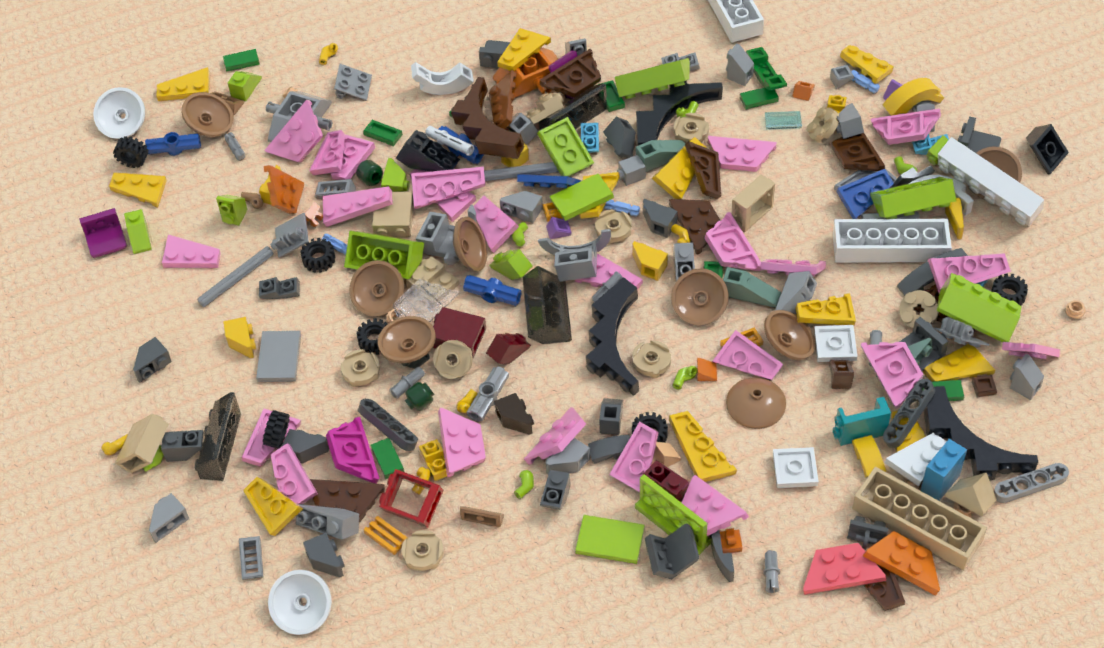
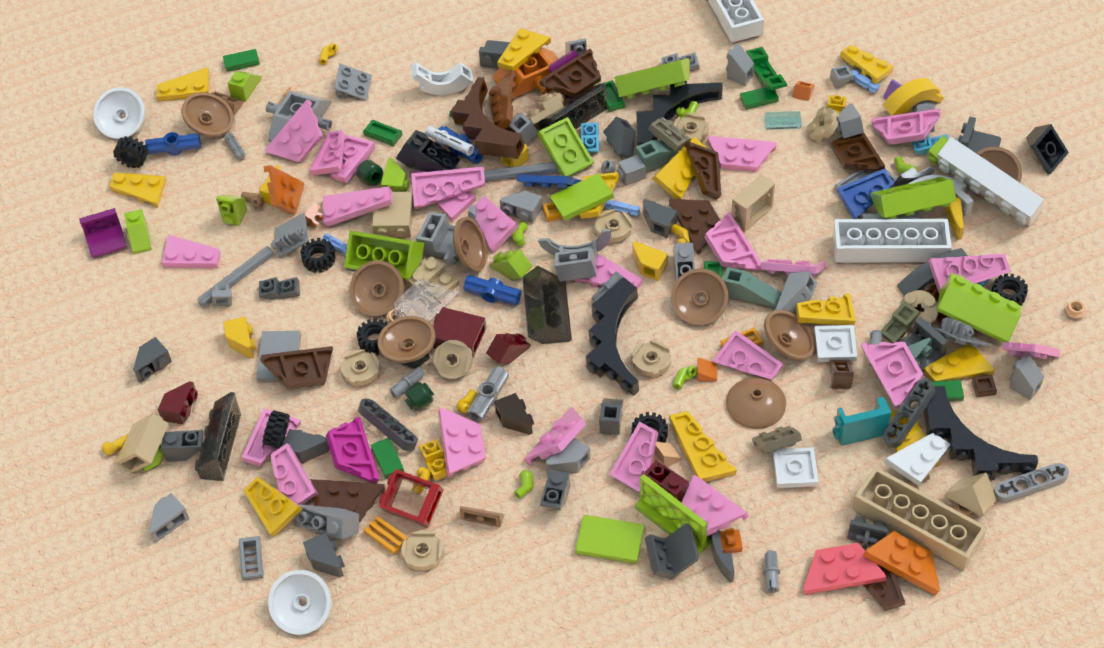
(177, 403): none -> dark red slope
(222, 297): none -> light grey tile
(299, 367): none -> reddish brown wing
(344, 185): light grey slope -> none
(558, 228): medium lavender slope -> none
(608, 447): dark grey slope -> none
(610, 164): none -> light grey hinge
(669, 133): none -> dark tan plate
(776, 439): none -> dark tan plate
(868, 454): yellow slope -> none
(900, 323): none -> olive slope
(943, 470): dark azure brick -> none

